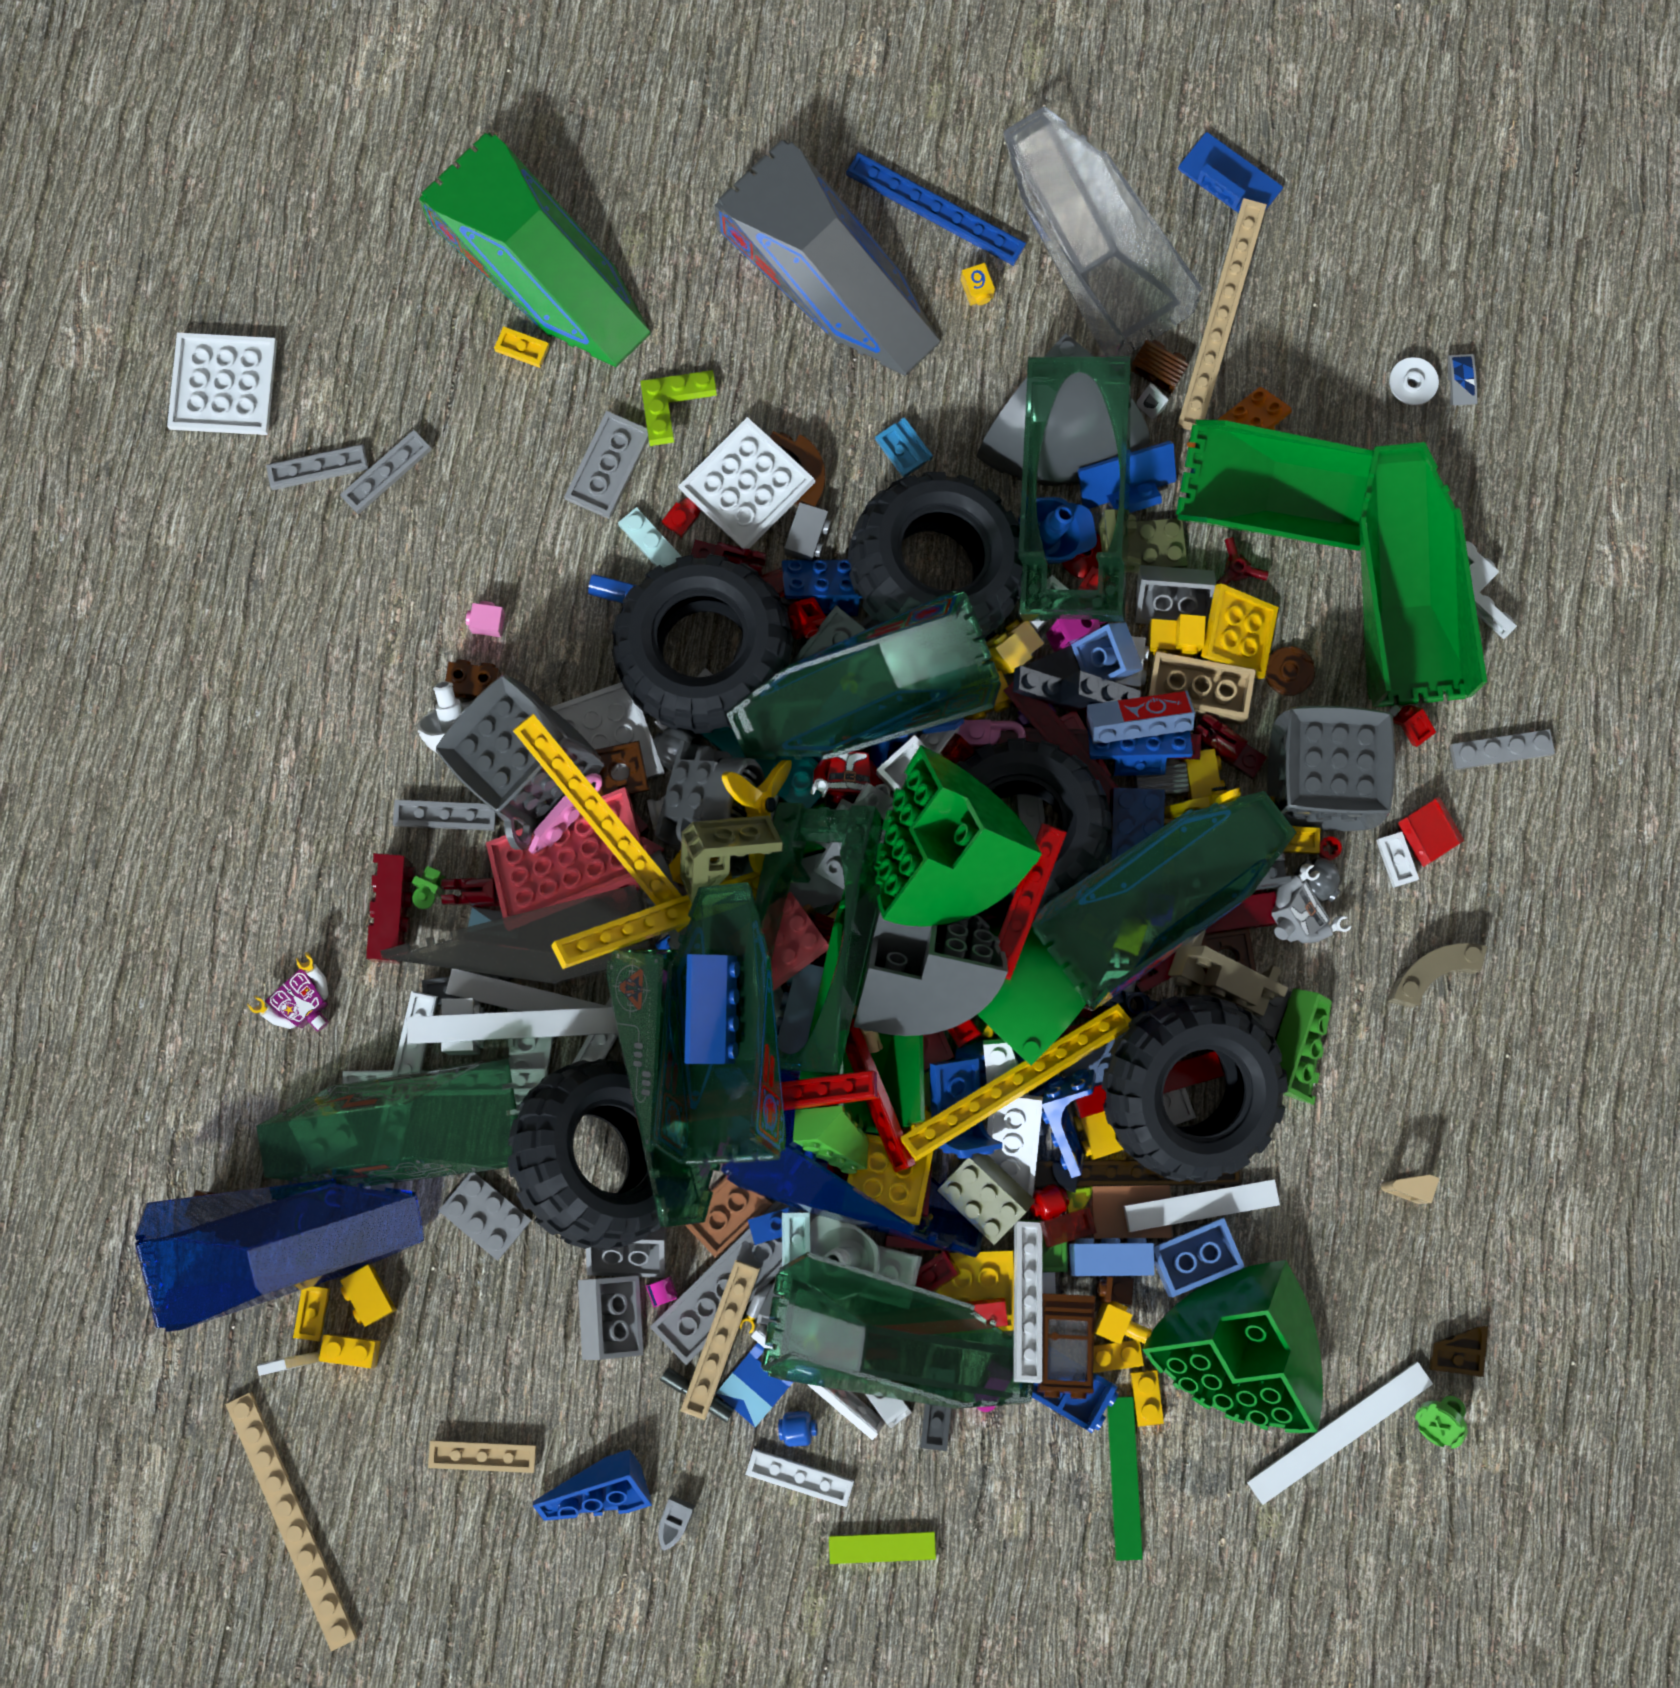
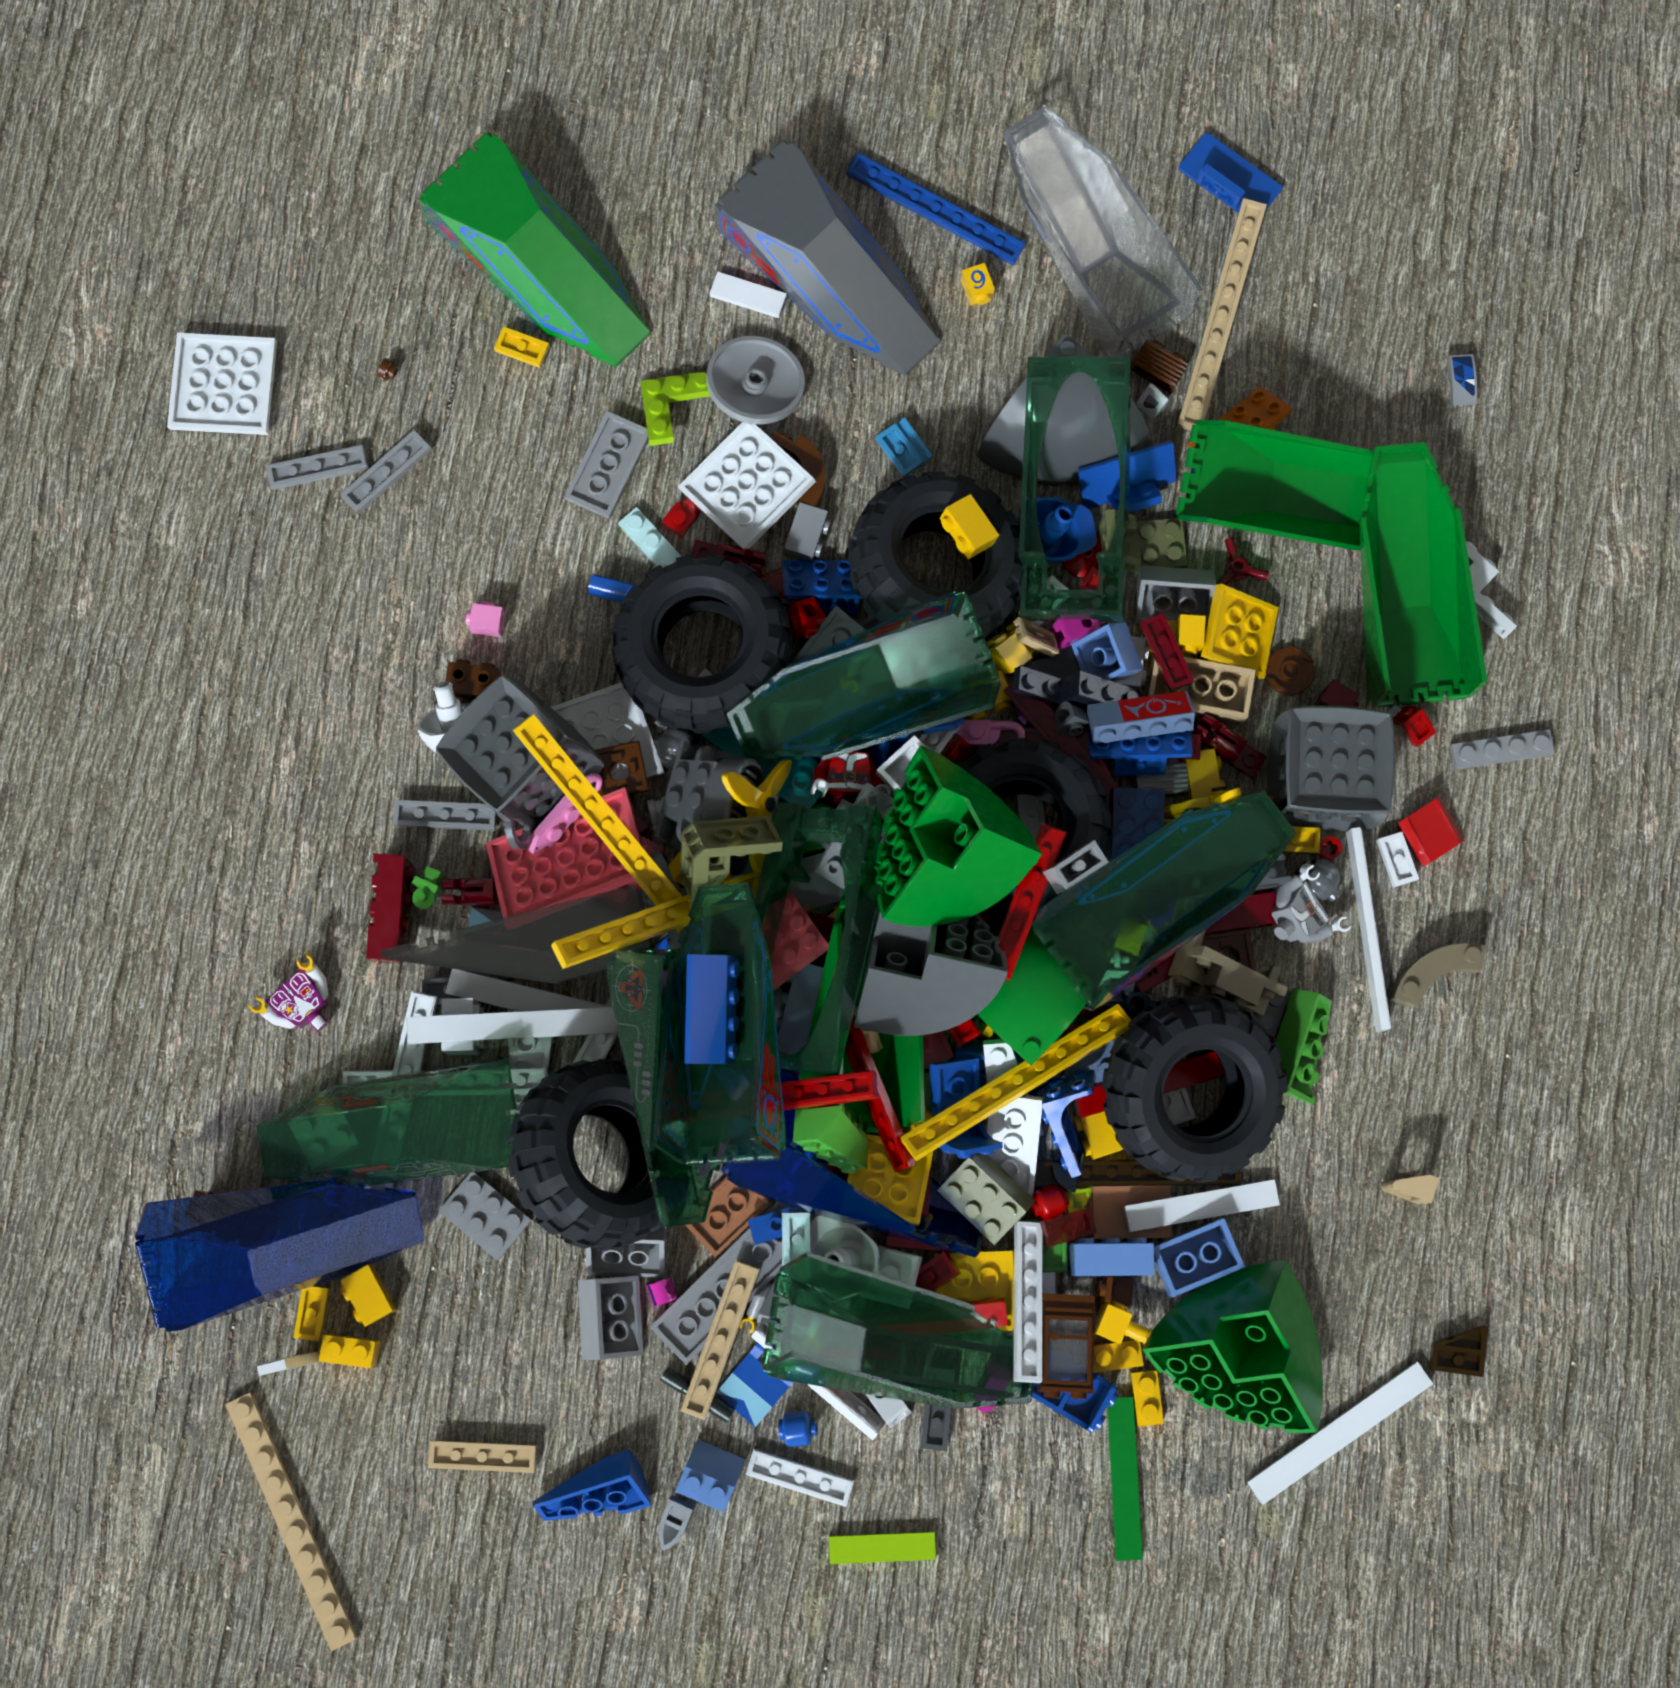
(387, 369): none -> reddish brown plate
(710, 1475): none -> medium blue slope
(748, 294): none -> white tile
(755, 380): none -> light grey dish
(969, 526): none -> yellow brick
(1036, 637): none -> tan tile
(1070, 719): none -> dark grey plate
(1075, 867): none -> light grey brick
(1166, 652): none -> dark red plate
(1337, 695): none -> dark red brick
(1368, 930): none -> white tile
(1420, 373): white dish -> none
(1443, 1423): bright green tile -> none

